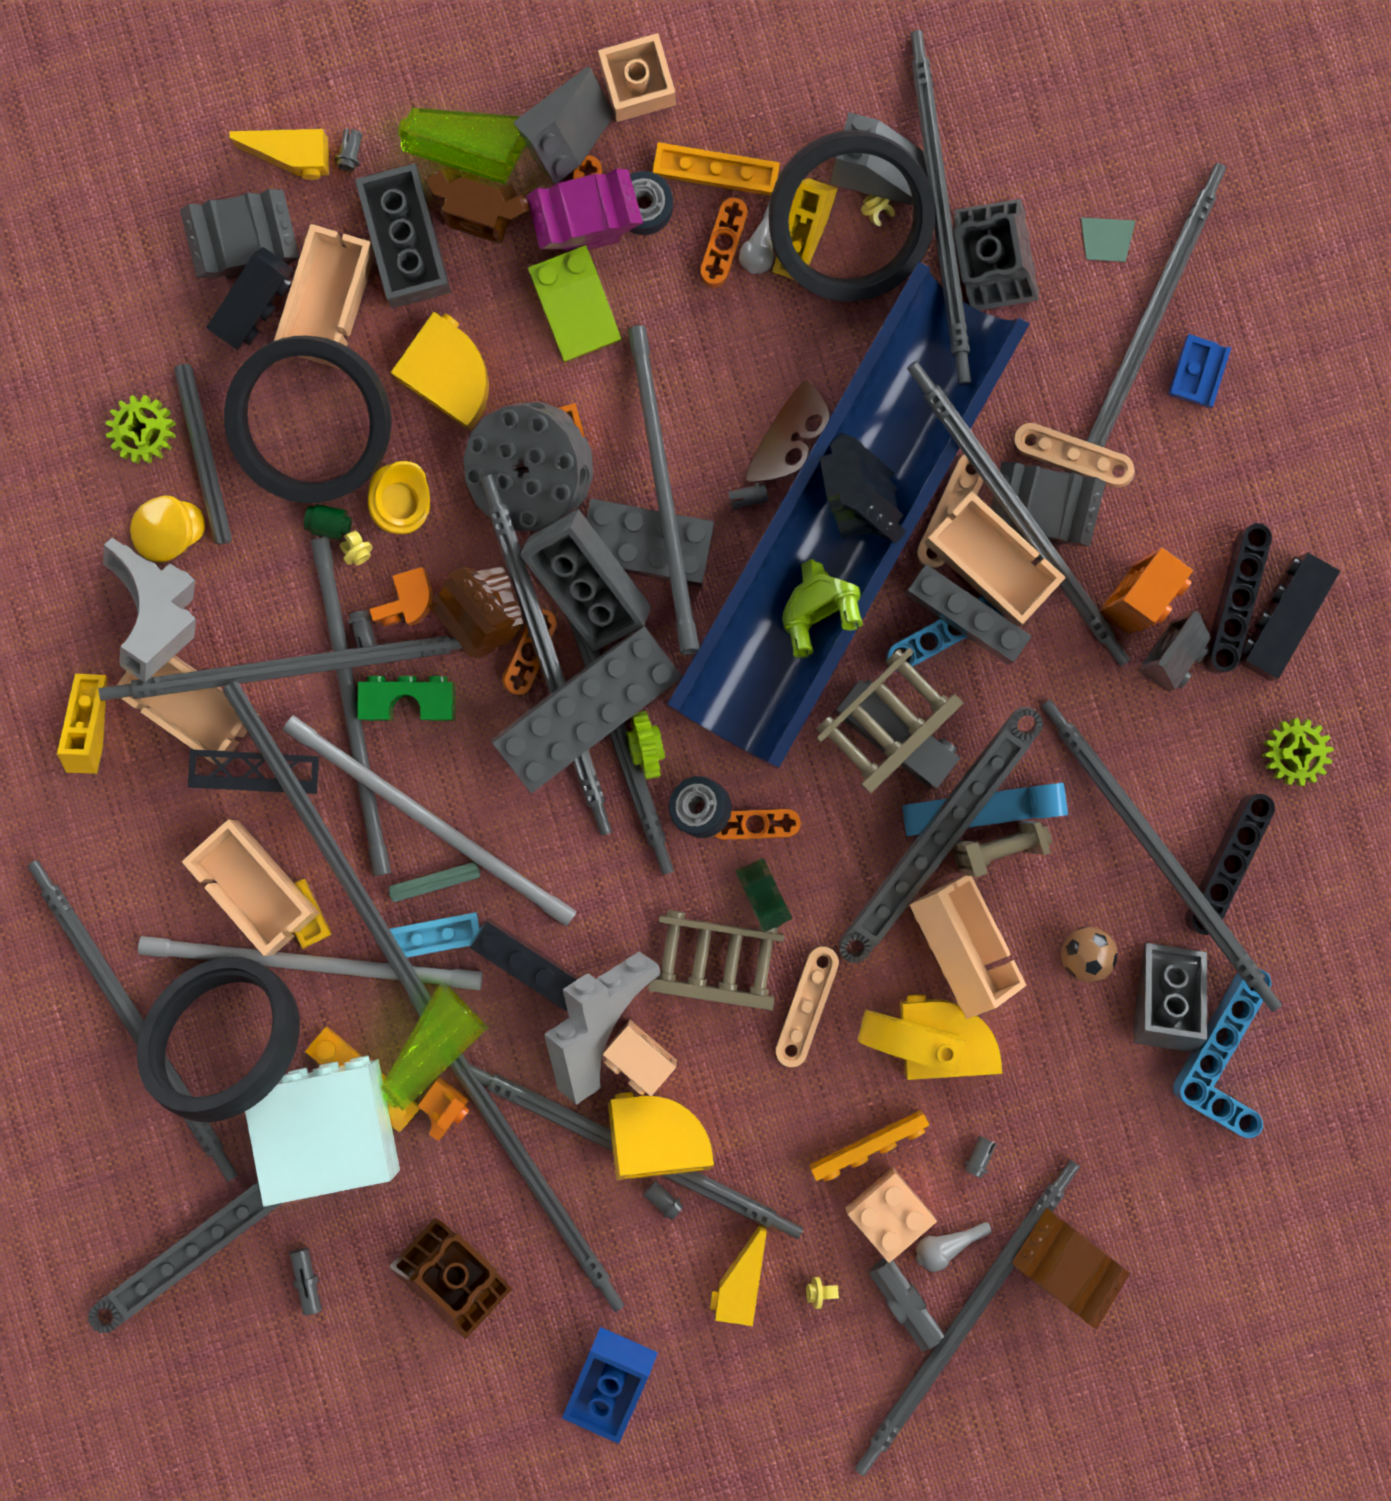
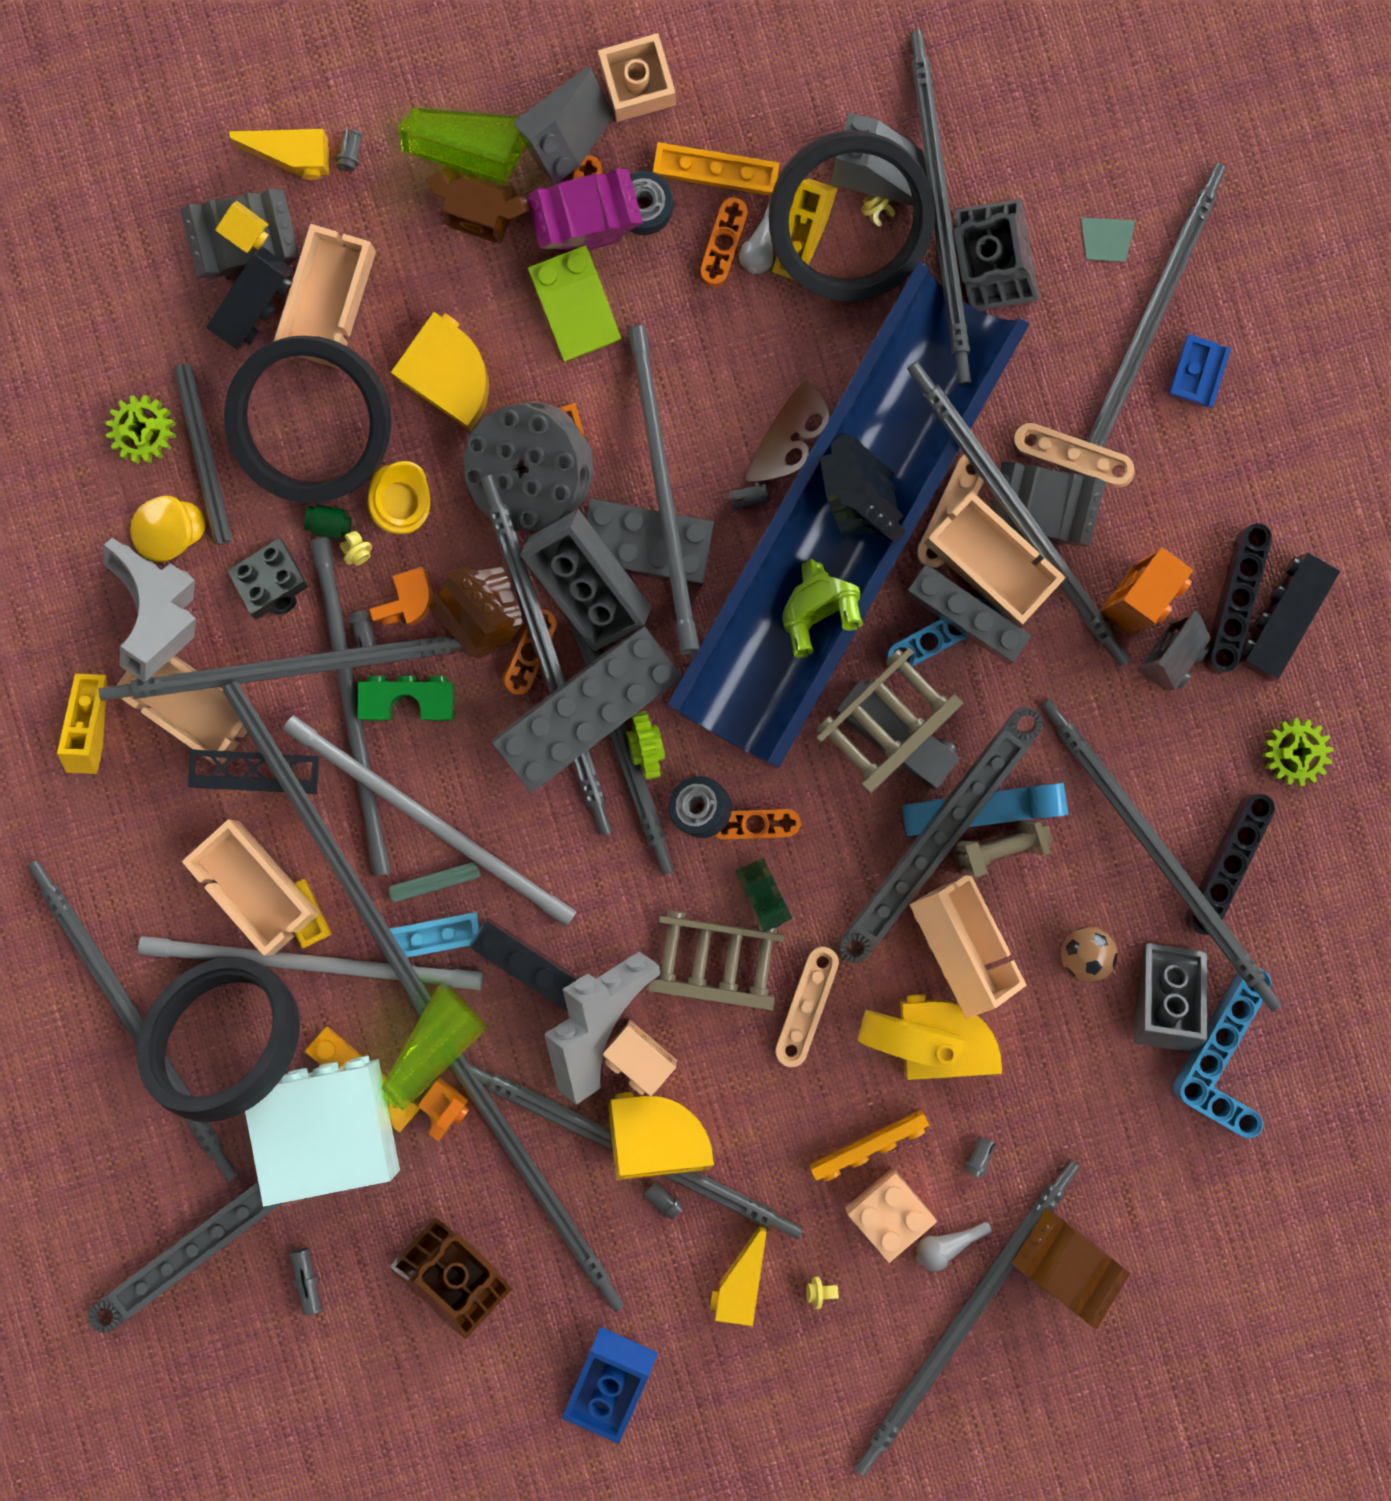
(243, 227): none -> yellow brick
(268, 580): none -> pearl dark grey plate
(403, 235): dark grey brick -> none
(906, 1304): dark grey piece -> none

